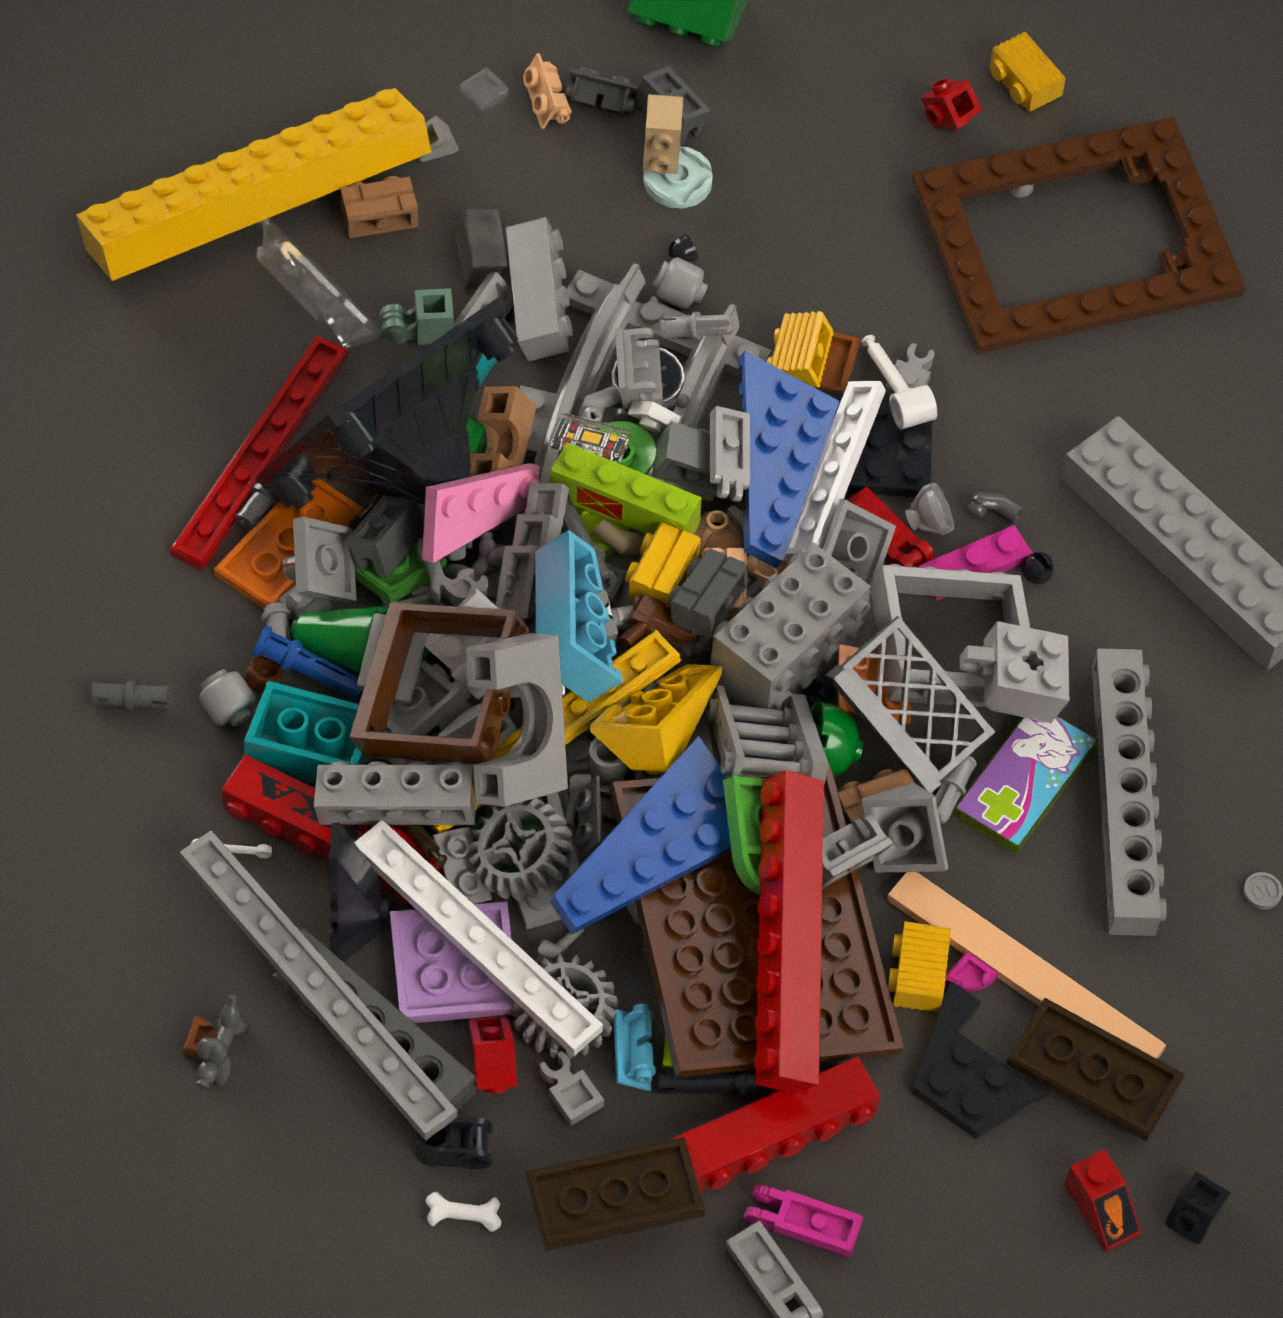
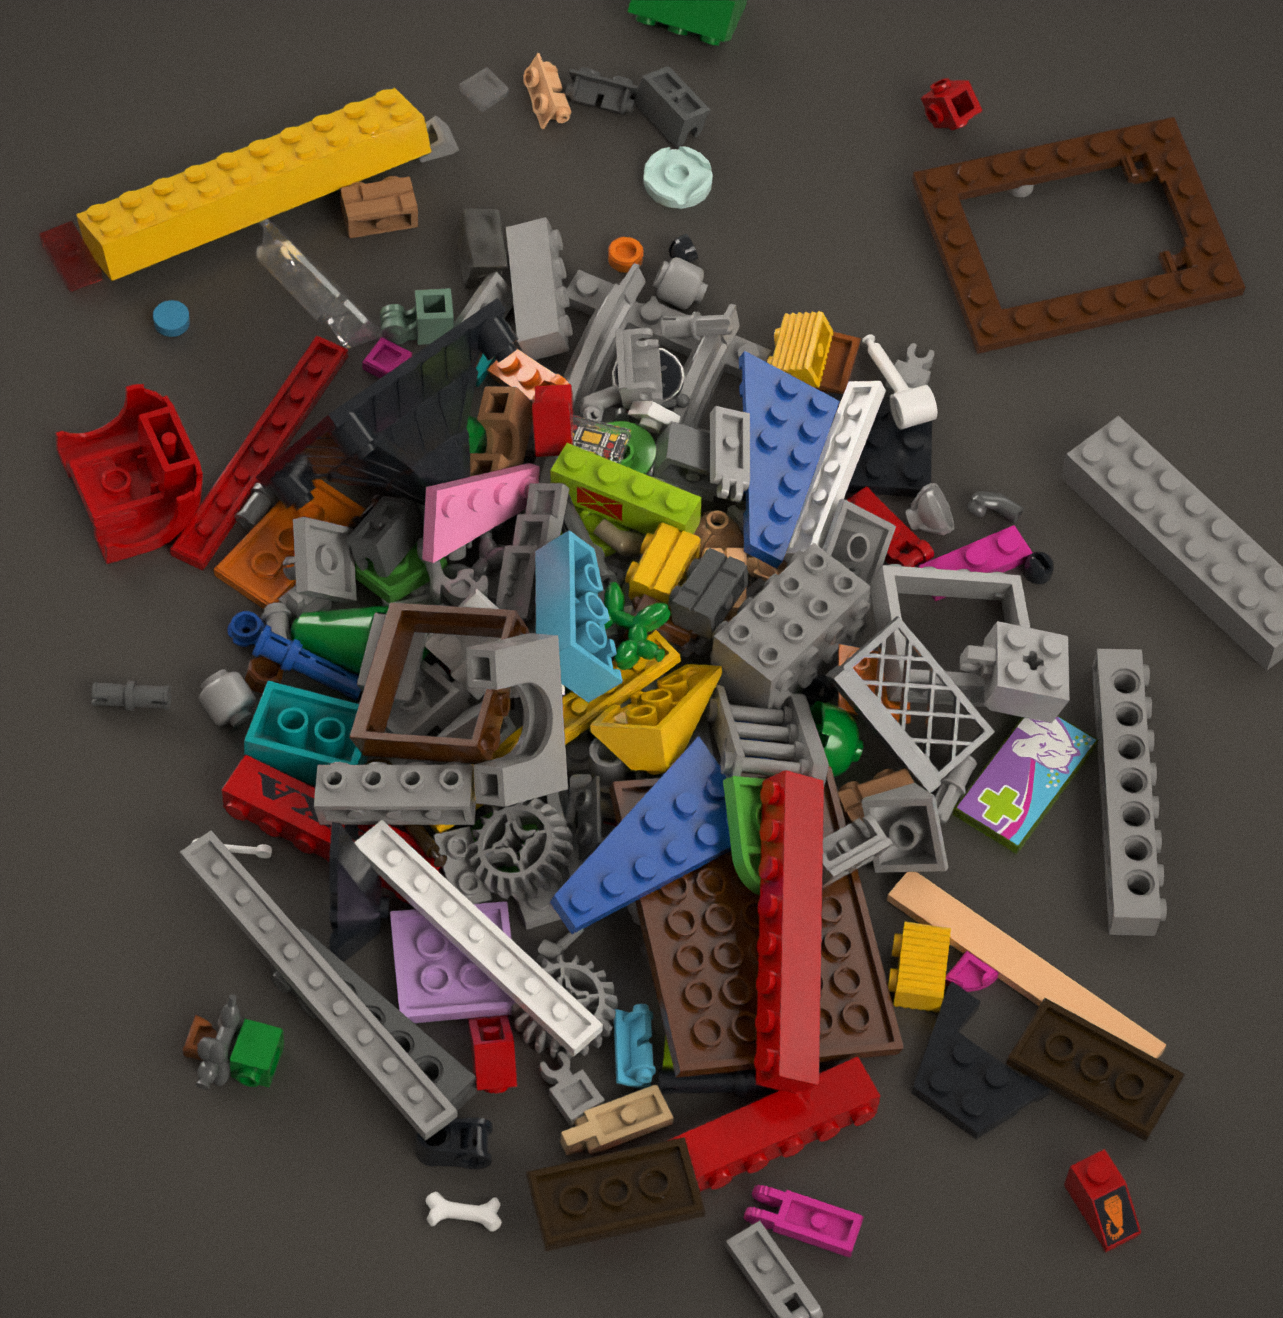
(71, 256): none -> clear red plate
(135, 475): none -> red piece
(171, 318): none -> dark azure tile
(242, 621): none -> blue plate
(256, 1053): none -> green brick
(384, 358): none -> dark pink tile
(524, 373): none -> orange plate
(552, 419): none -> red slope
(618, 1122): none -> tan hinge
(624, 253): none -> orange tile
(645, 621): none -> green piece
(663, 134): tan brick -> none
(1026, 72): yellow brick -> none
(1197, 1207): black bracket -> none
(1262, 890): light grey piece -> none

